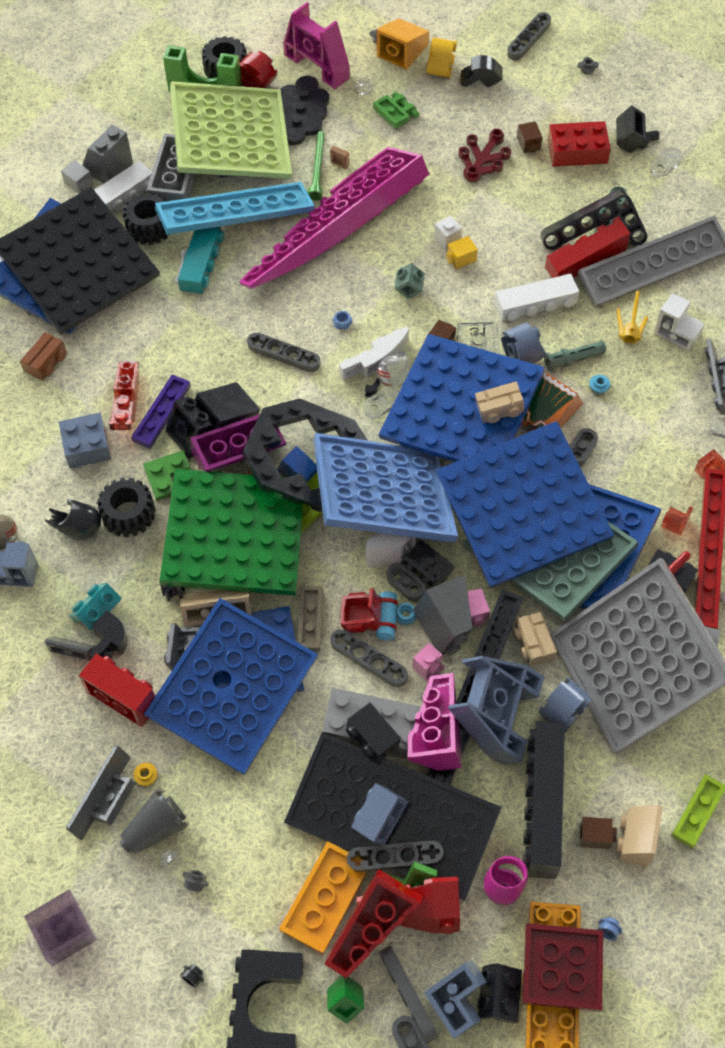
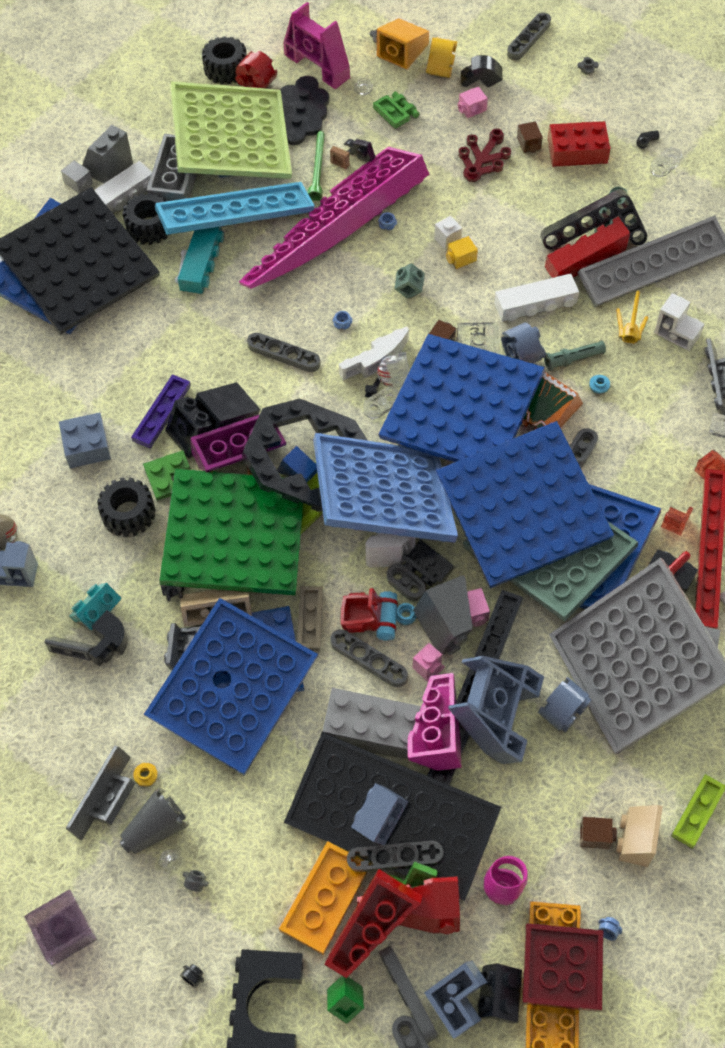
(43, 356): dark orange brick -> none
(79, 524): black helmet -> none
(117, 688): red brick -> none
(125, 395): clear red slope -> none
(178, 69): bright green arch -> none
(362, 149): none -> black plate
(372, 733): black brick -> none
(387, 217): none -> medium blue plate
(472, 102): none -> bright pink brick
(499, 402): tan brick -> none
(534, 639): tan brick -> none
(544, 800): black brick -> none
(631, 129): black brick -> none

